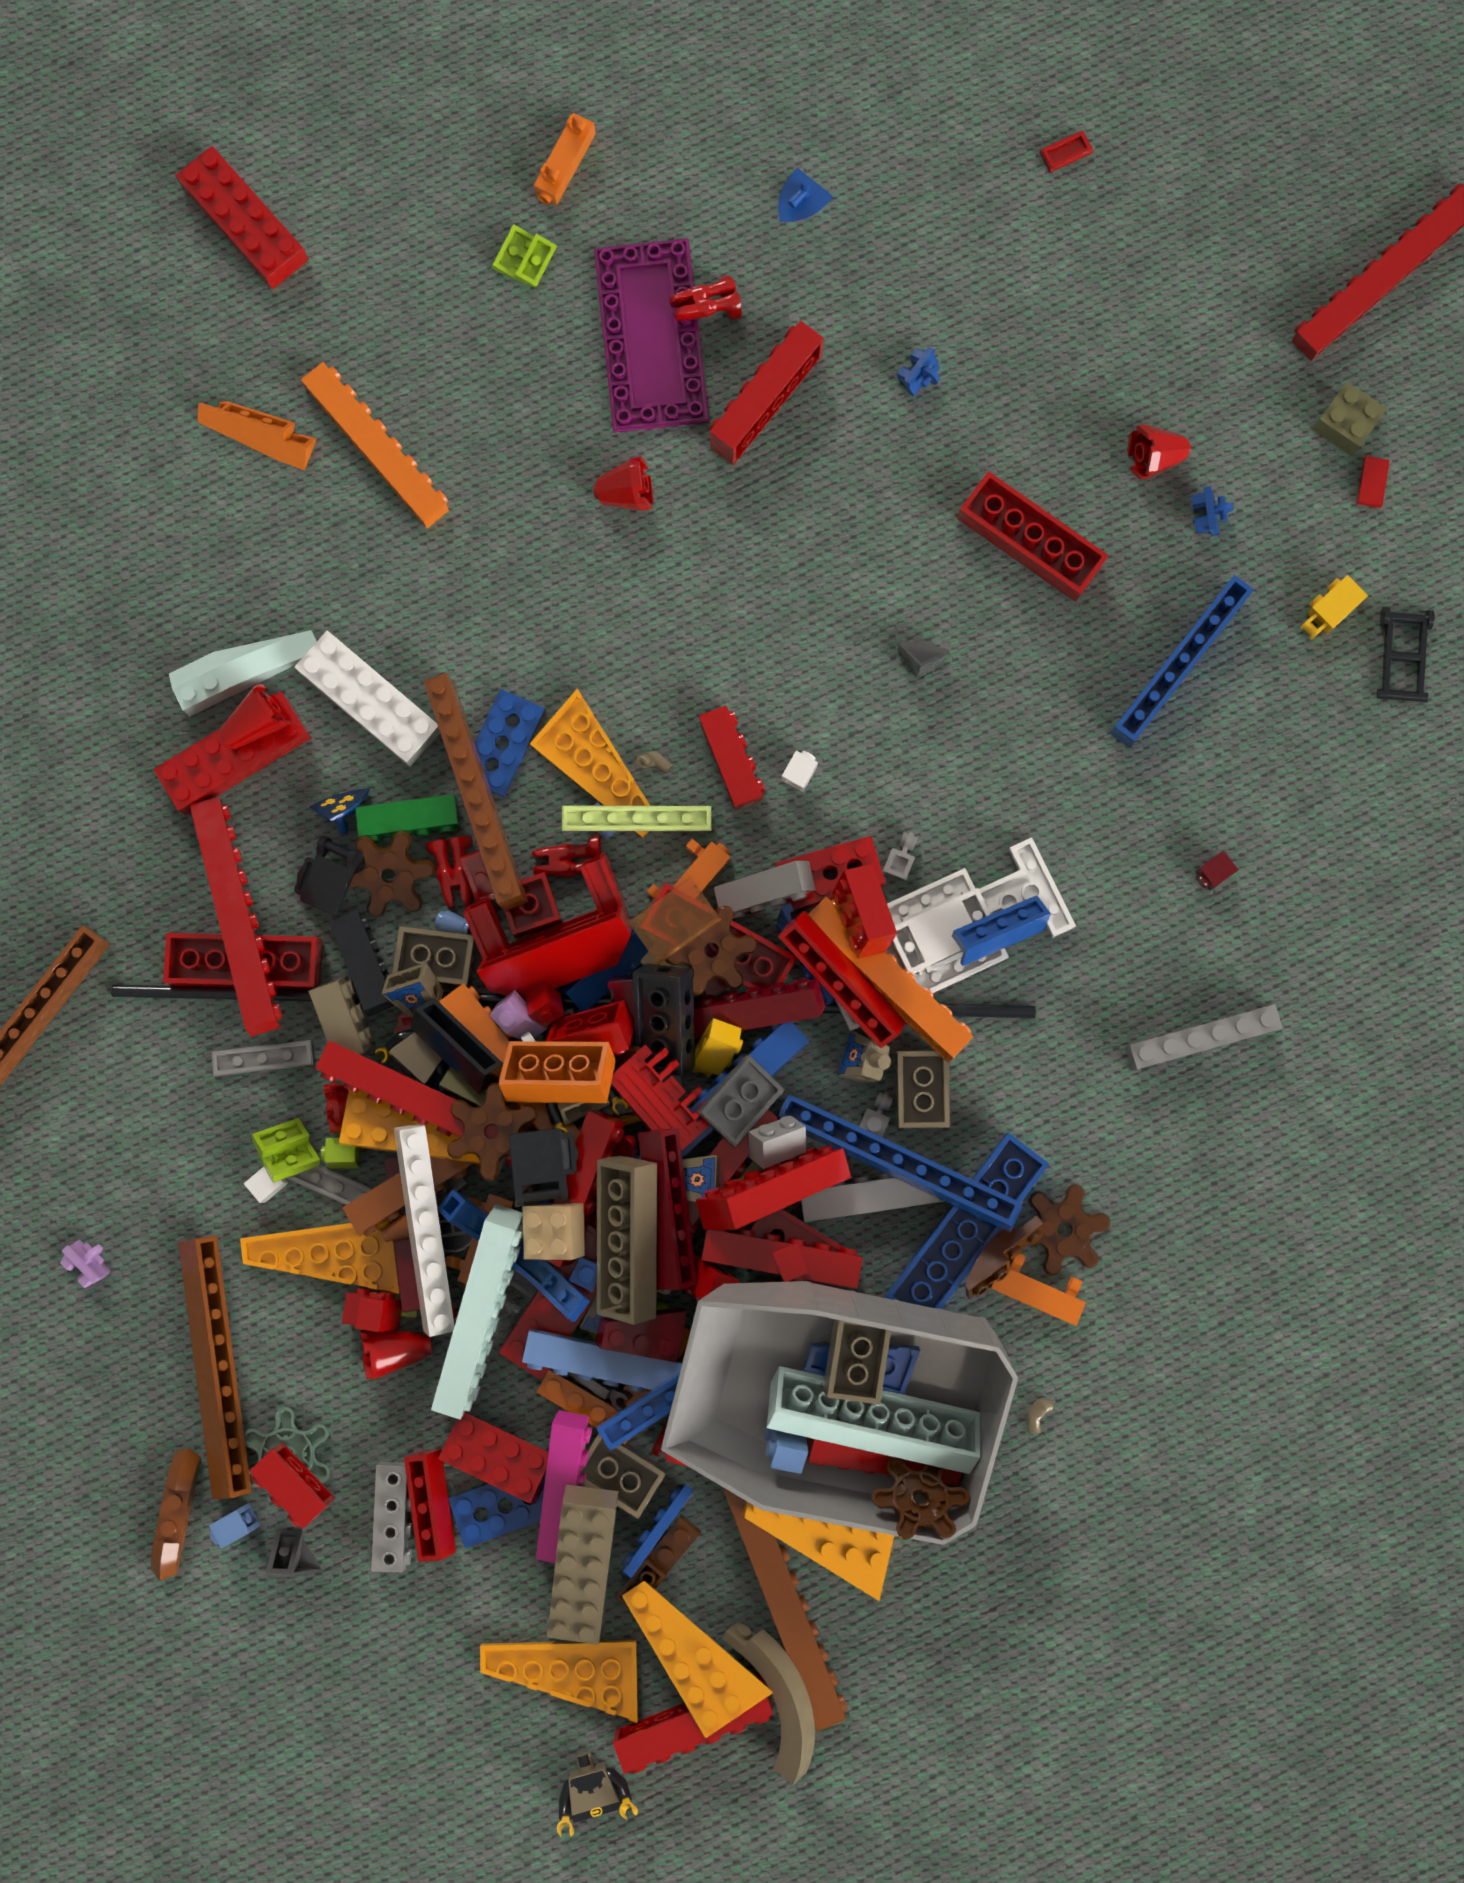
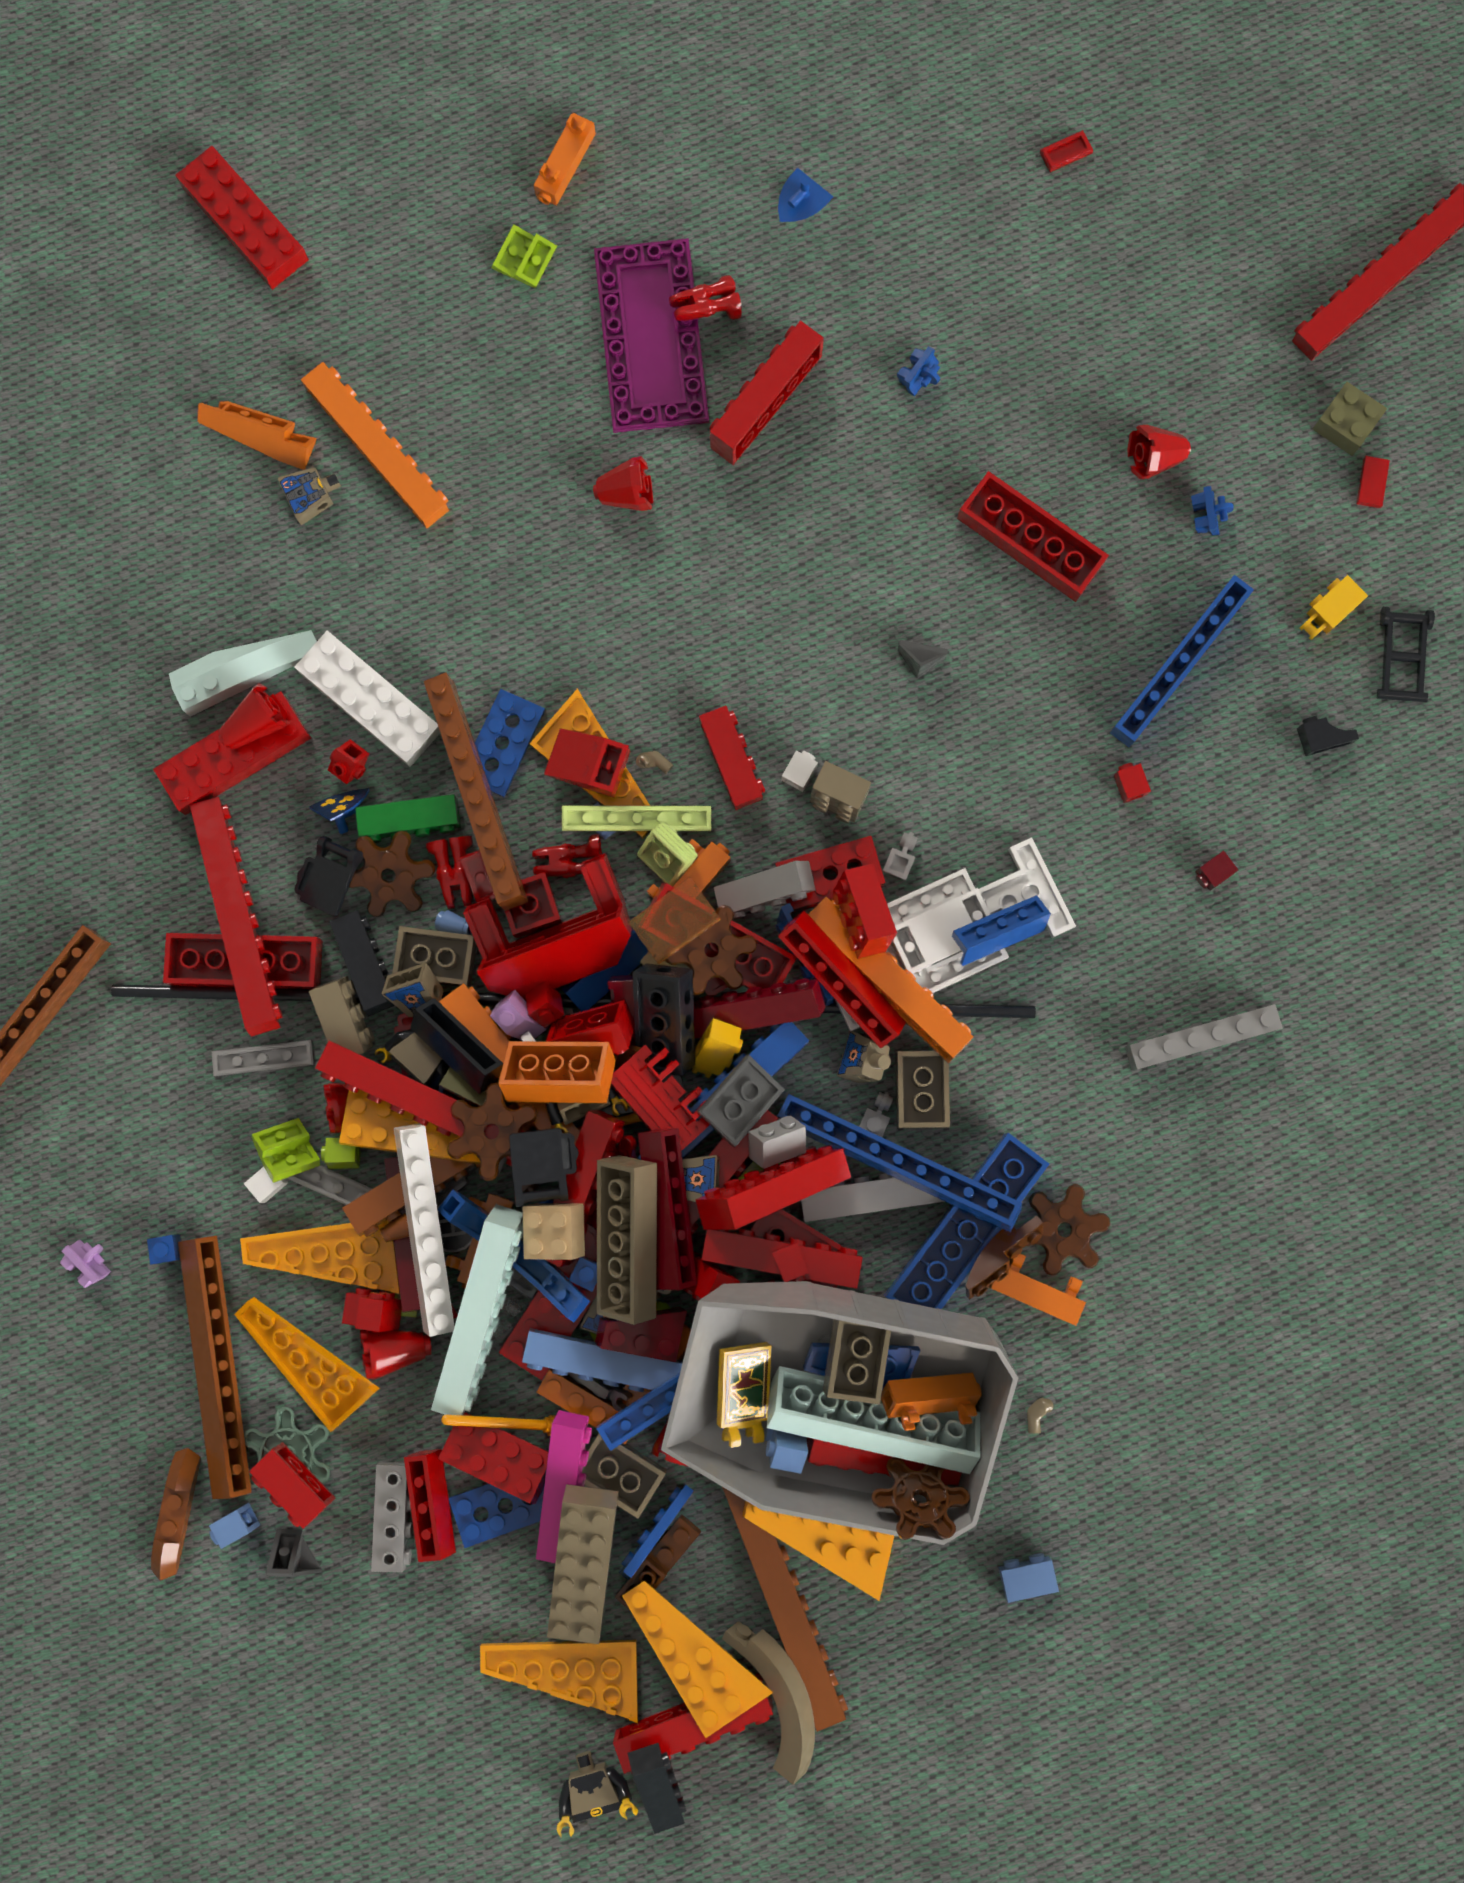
(164, 1249): none -> blue brick
(308, 492): none -> torso
(316, 1374): none -> light orange wing
(343, 762): none -> red brick
(500, 1422): none -> light orange piece
(588, 761): none -> red slope
(657, 1787): none -> black brick
(667, 853): none -> yellowish green brick
(743, 1391): none -> tile
(839, 792): none -> dark tan brick
(931, 1395): none -> orange brick
(1028, 1578): none -> medium blue brick
(1131, 782): none -> red brick
(1319, 736): none -> black arch

